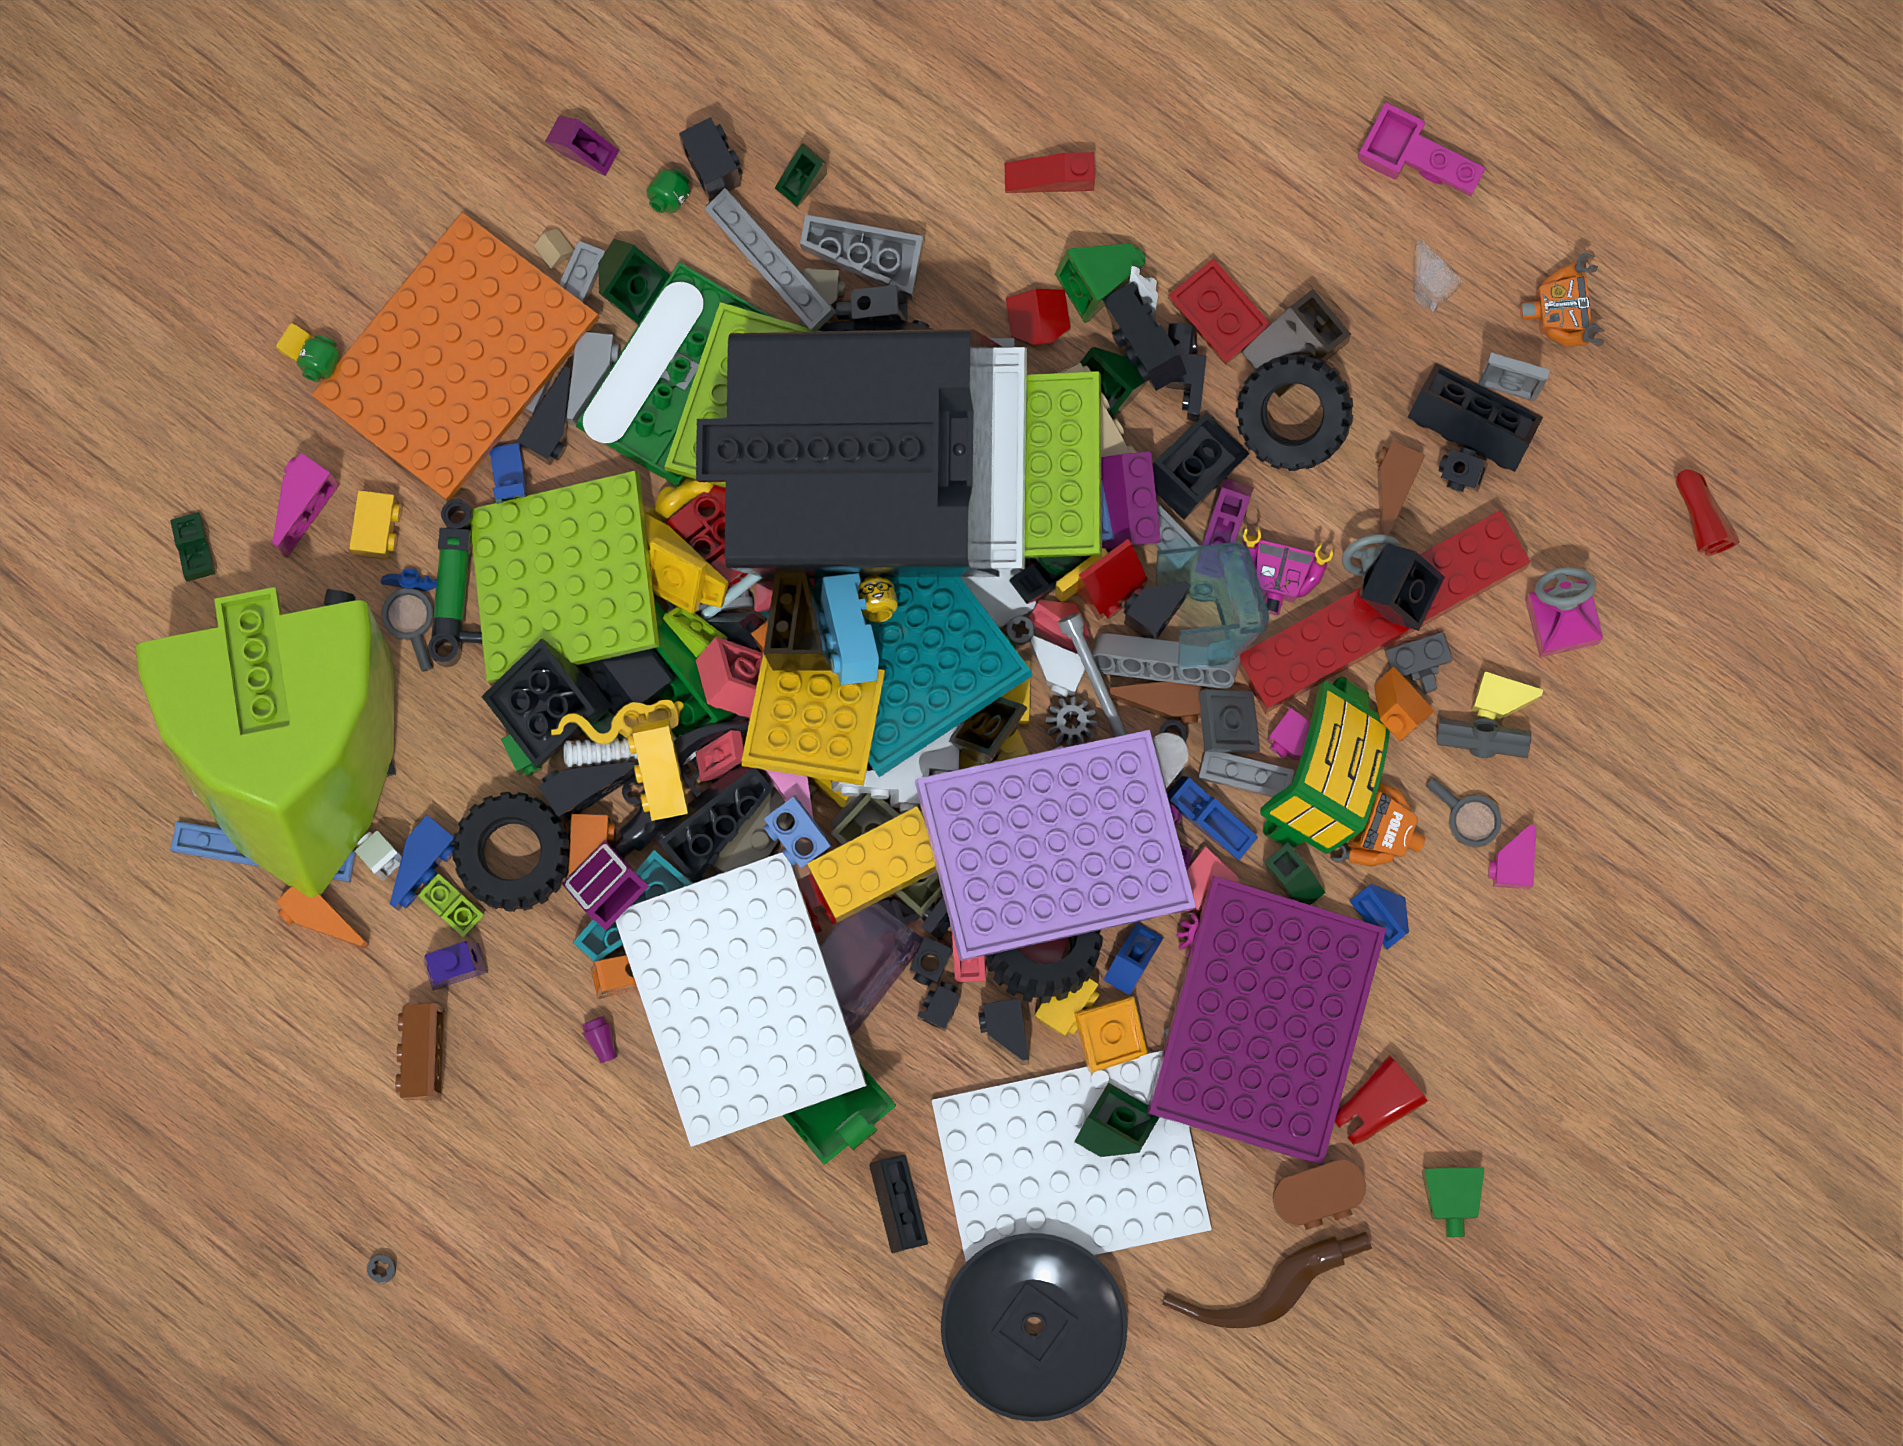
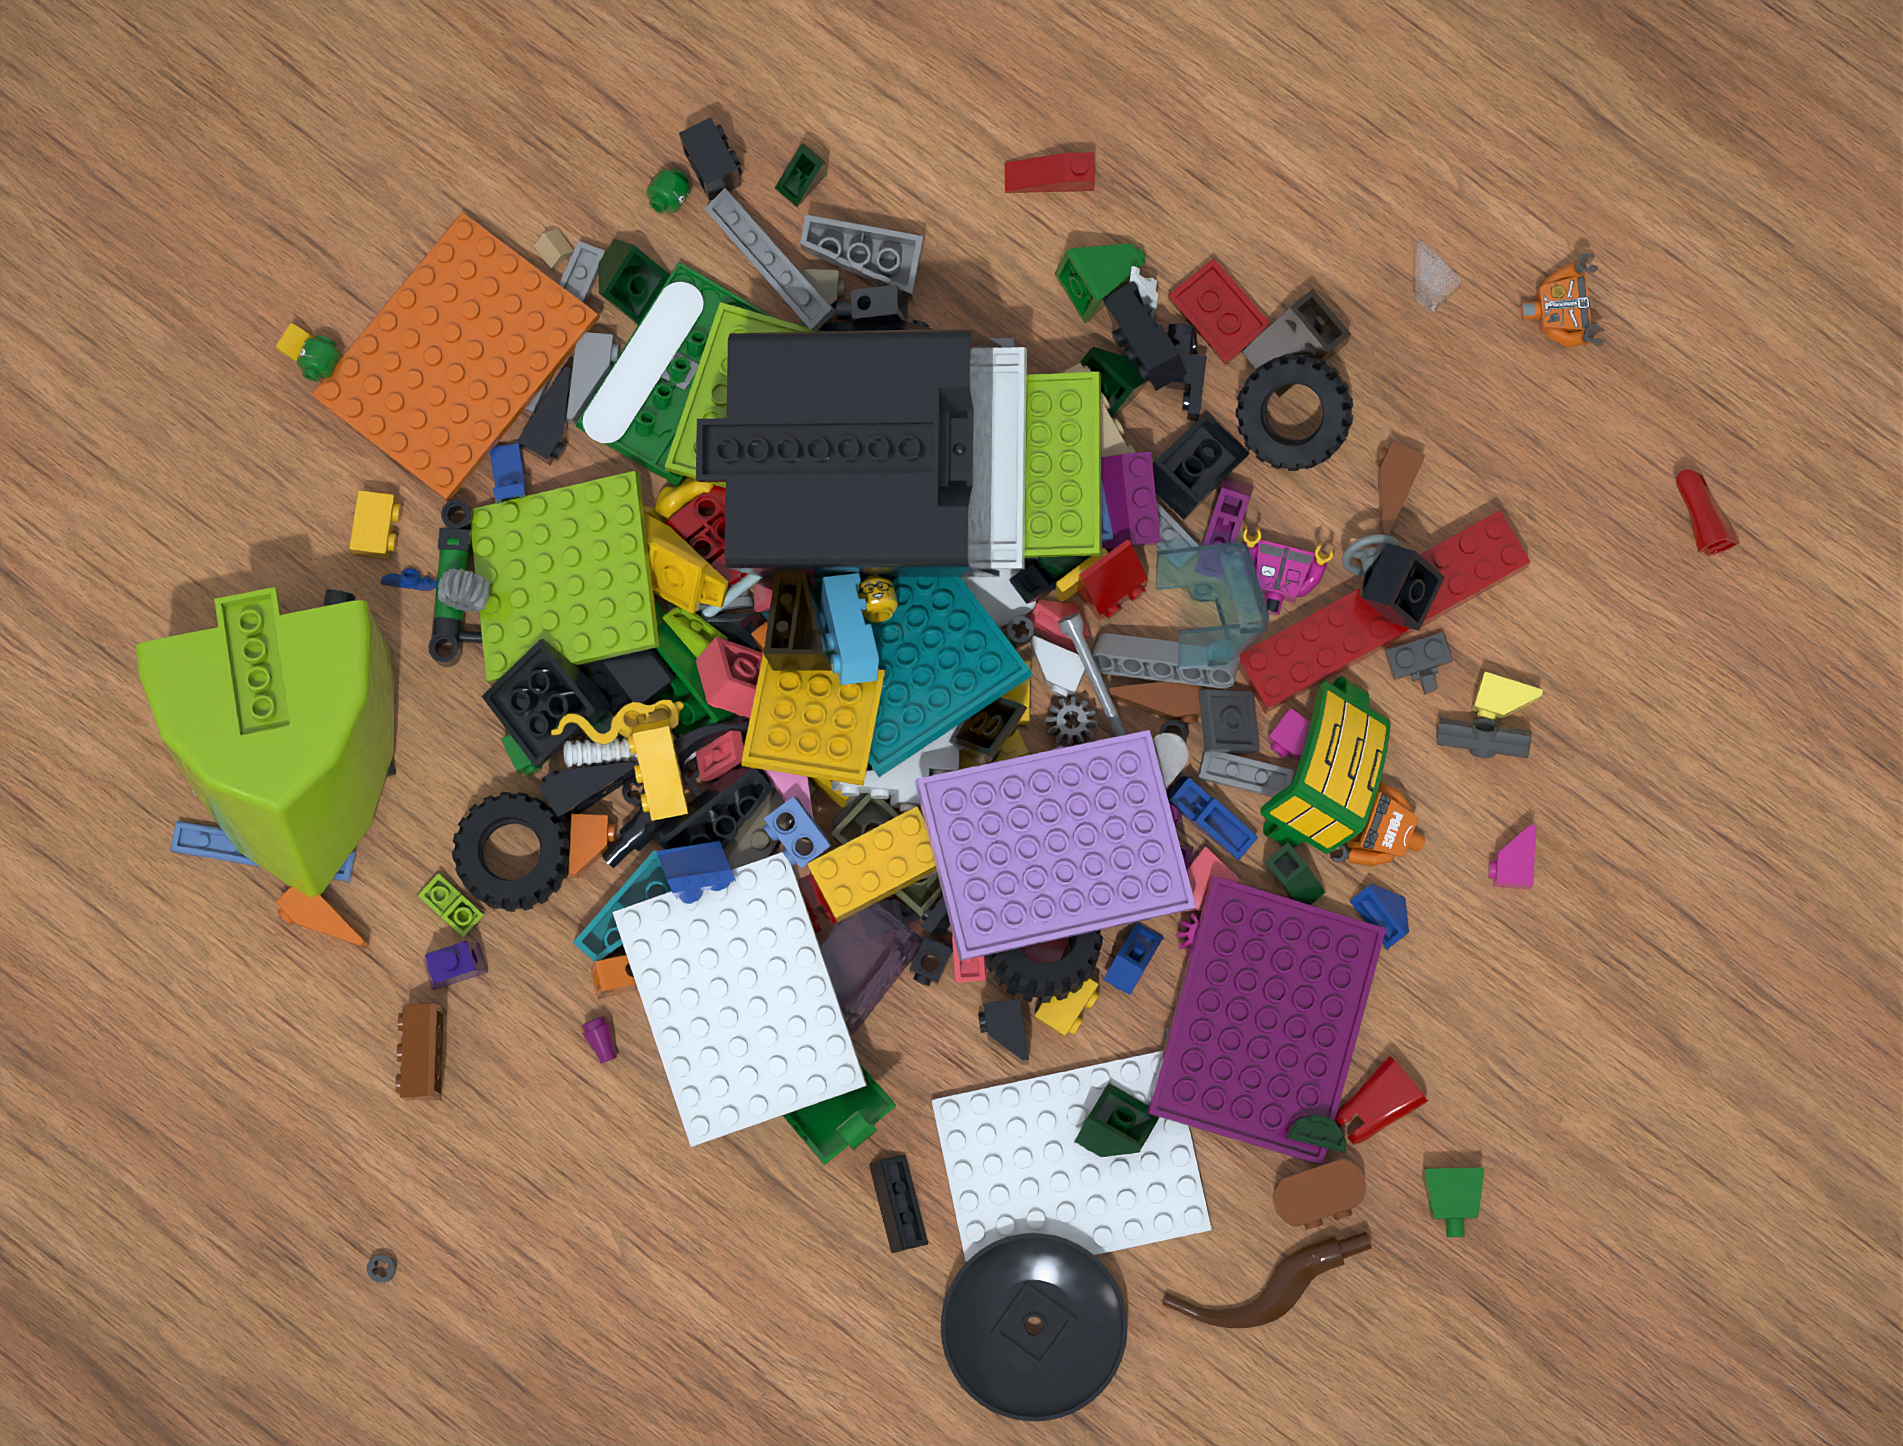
(192, 546): dark green slope -> none
(302, 497): dark pink slope -> none
(378, 854): white slope -> none
(409, 617): piece -> none
(421, 855): blue slope -> none
(463, 590): none -> light grey gear
(582, 144): magenta slope -> none
(605, 885): magenta brick -> none
(696, 869): none -> blue slope
(940, 1006): black brick -> none
(1038, 315): red slope -> none
(1111, 1033): light orange tile -> none
(1154, 608): black slope -> none
(1319, 1132): none -> dark green plate
(1397, 142): dark pink plate -> none
(1400, 704): orange slope -> none
(1470, 477): black brick -> none
(1473, 819): piece -> none
(1475, 417): black slope -> none
(1513, 377): light grey tile -> none
(1564, 615): dark pink piece -> none

